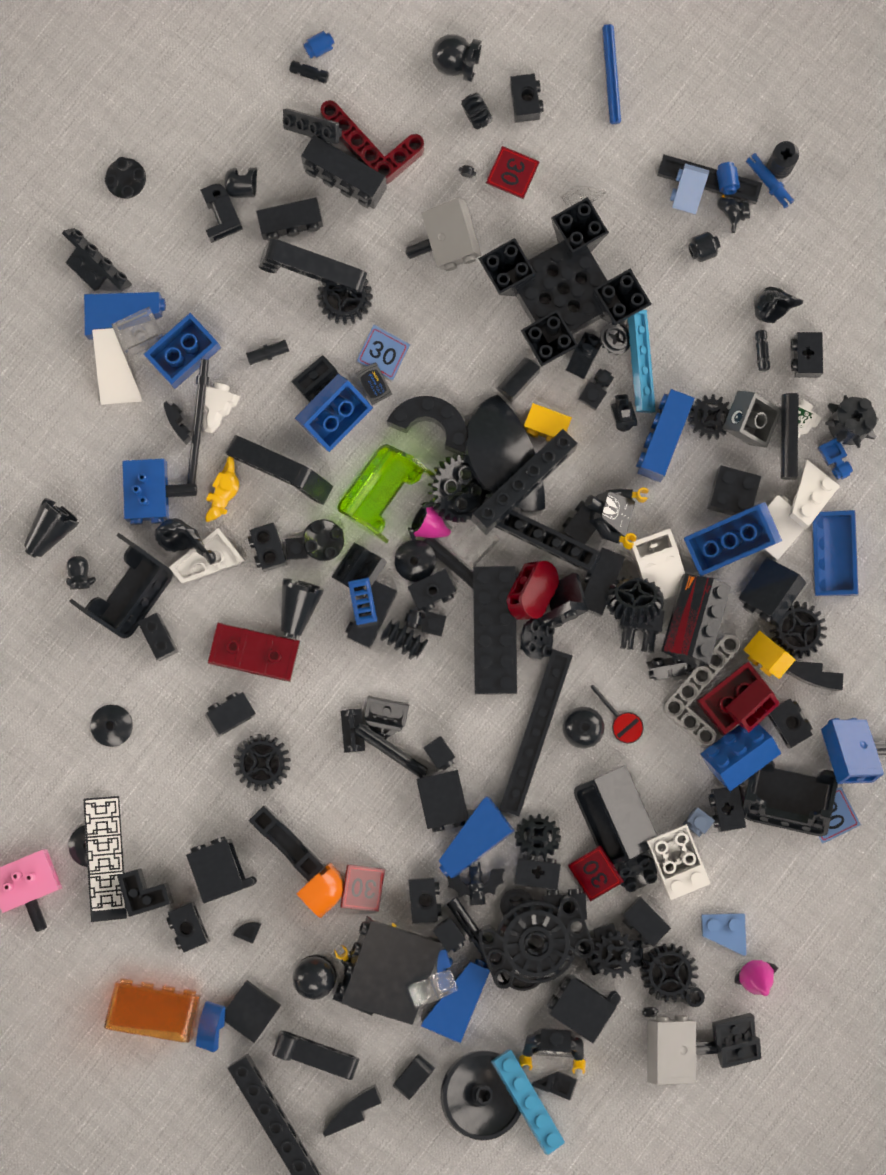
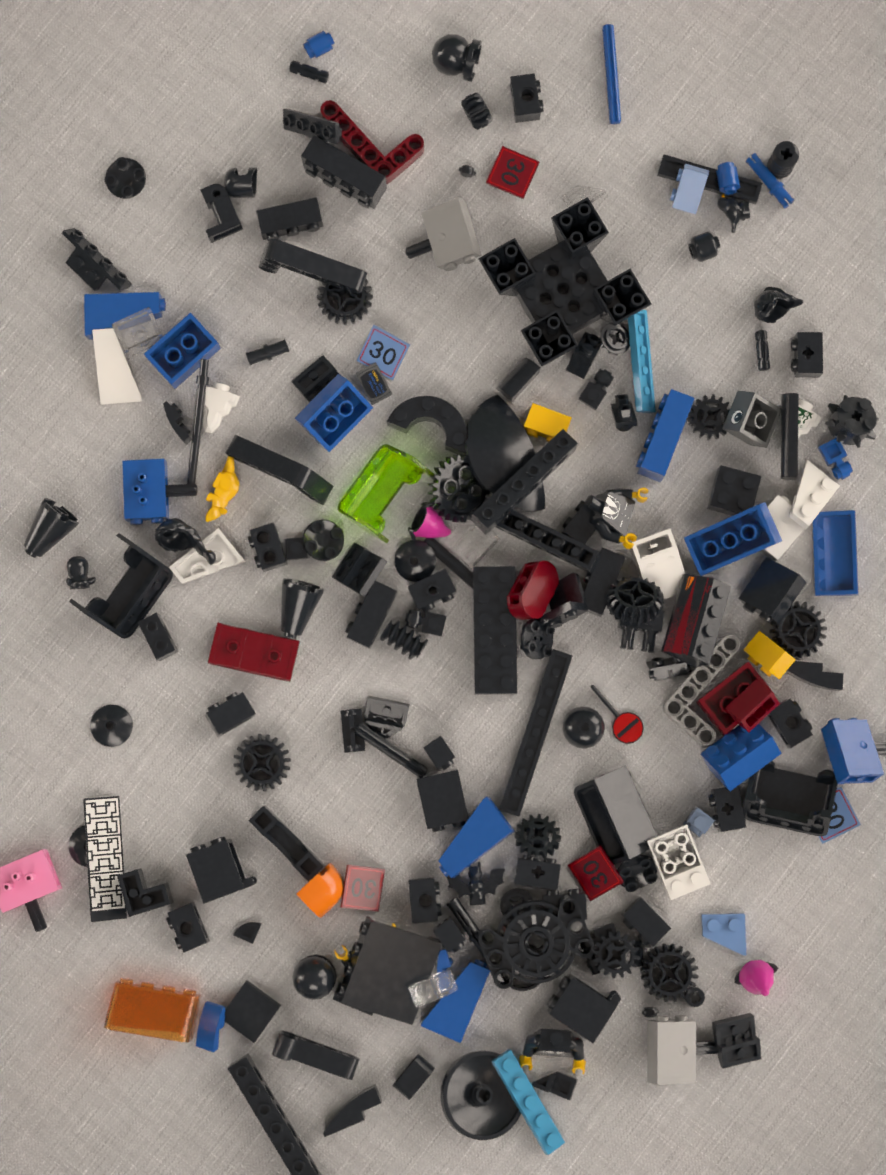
(364, 619): blue slope -> none

